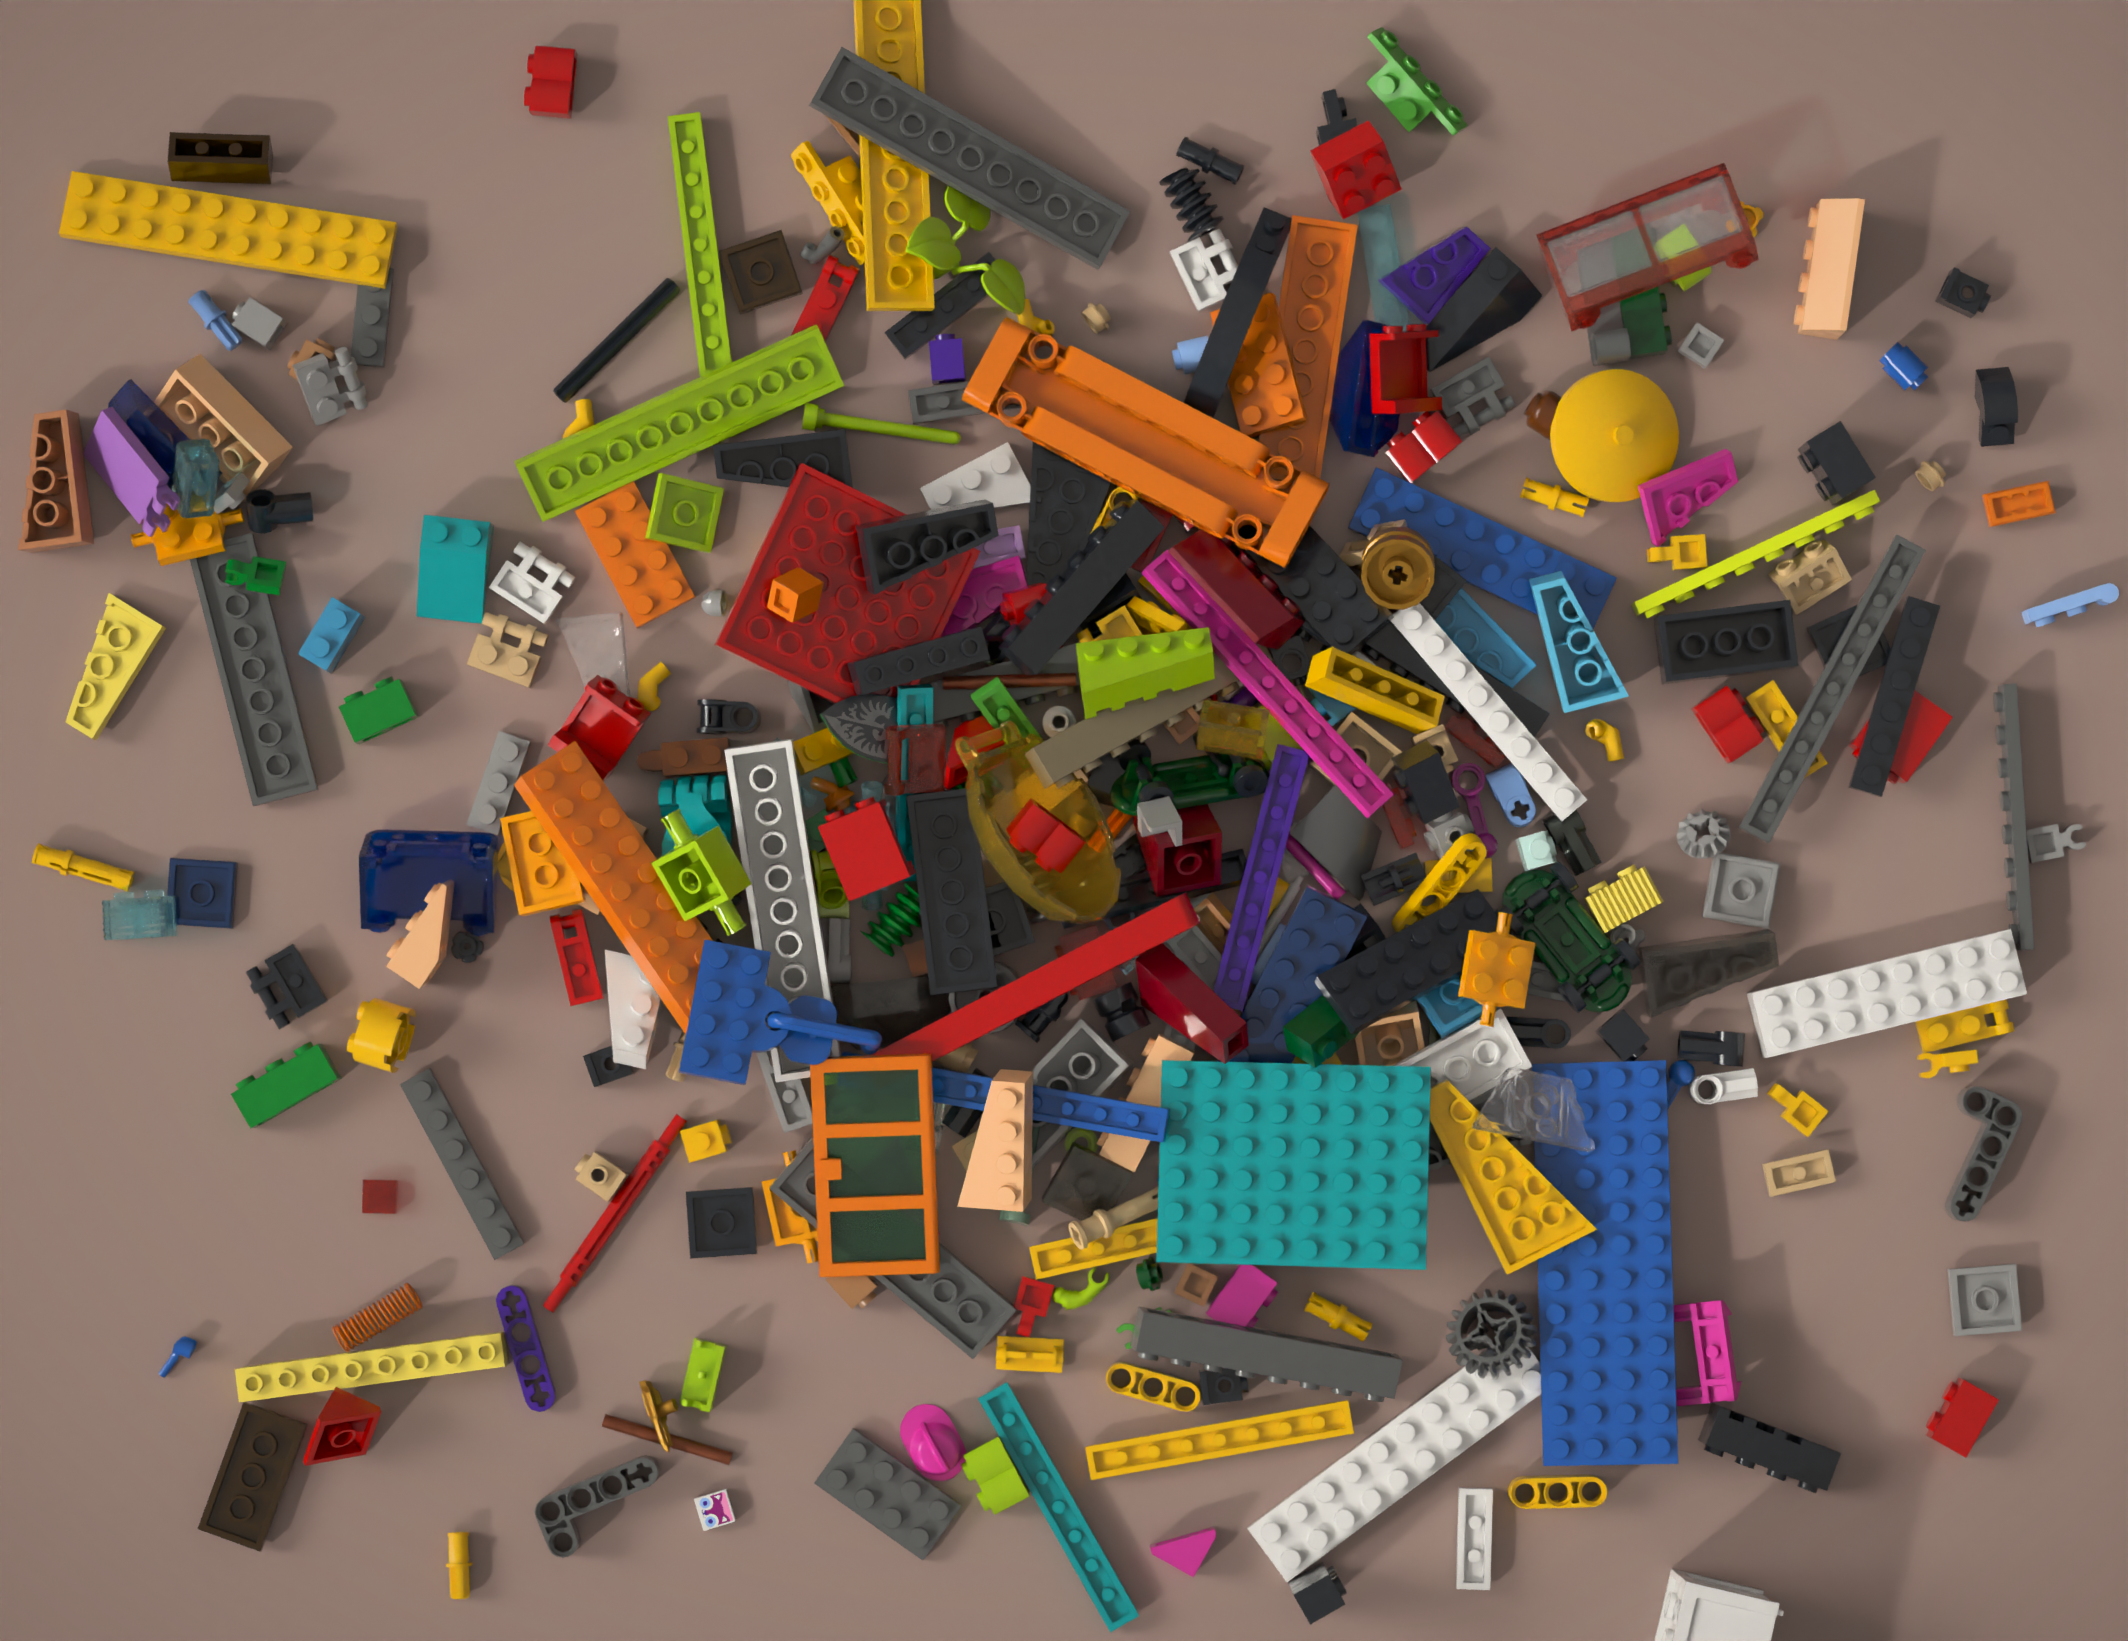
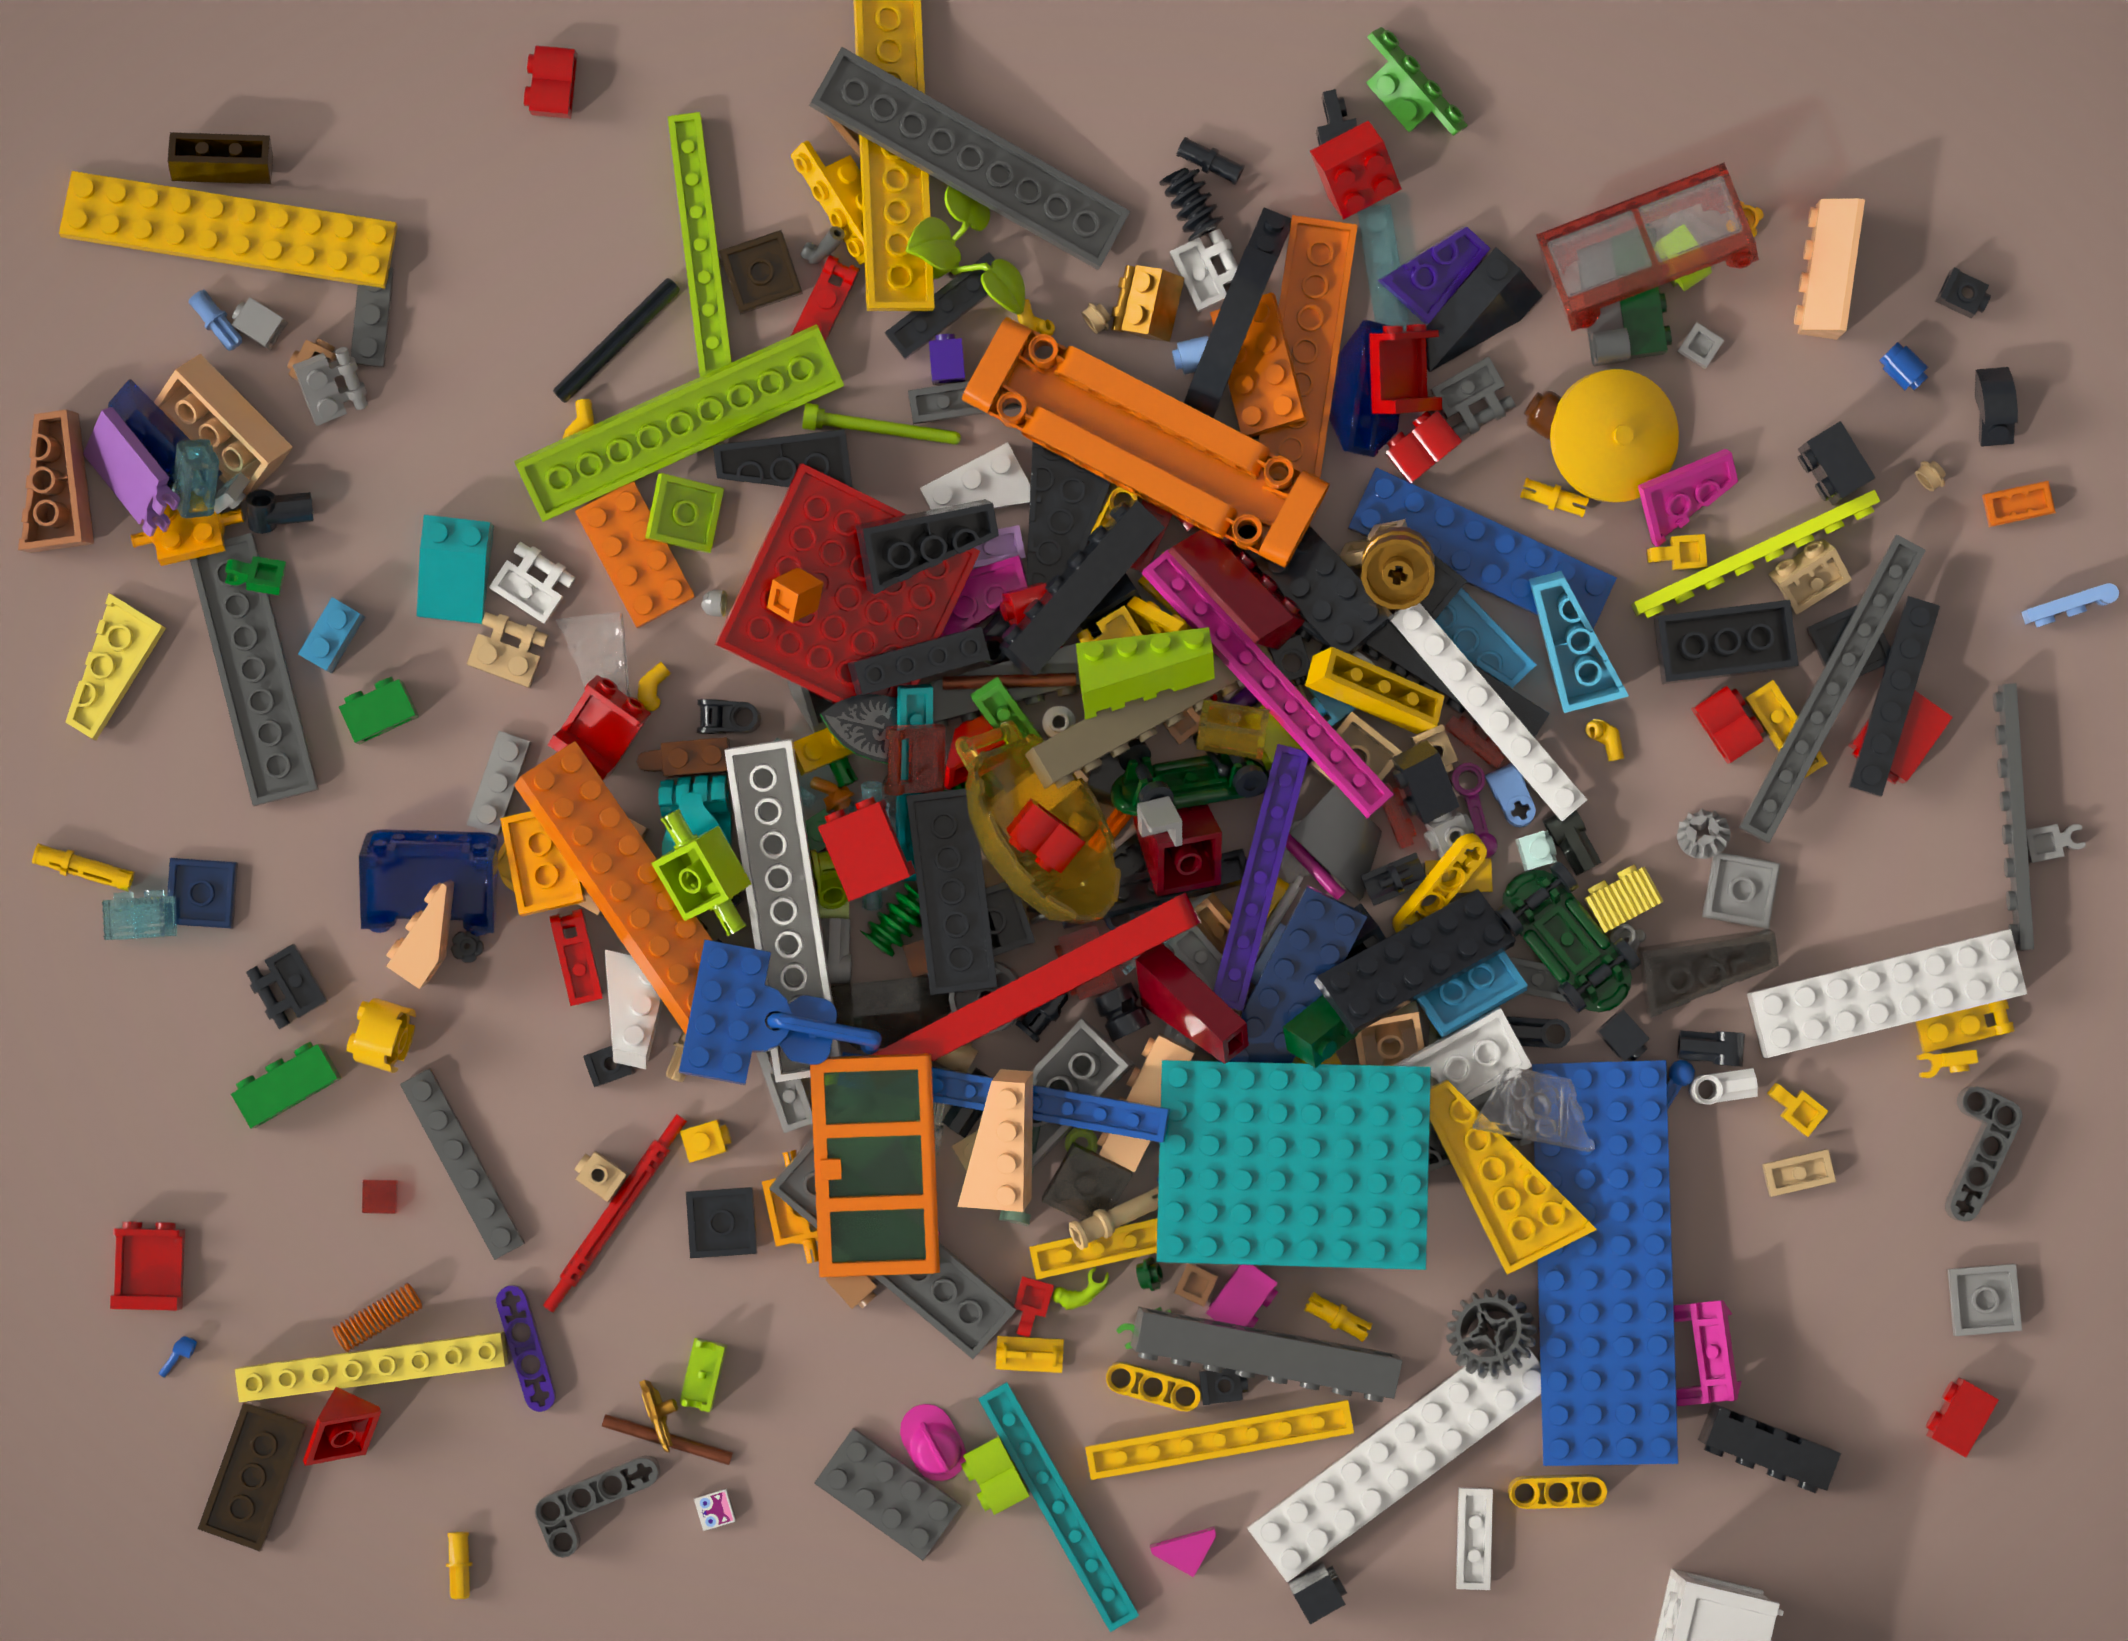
(148, 1267): none -> red panel
(1147, 302): none -> pearl gold brick
(1496, 969): light orange plate -> none

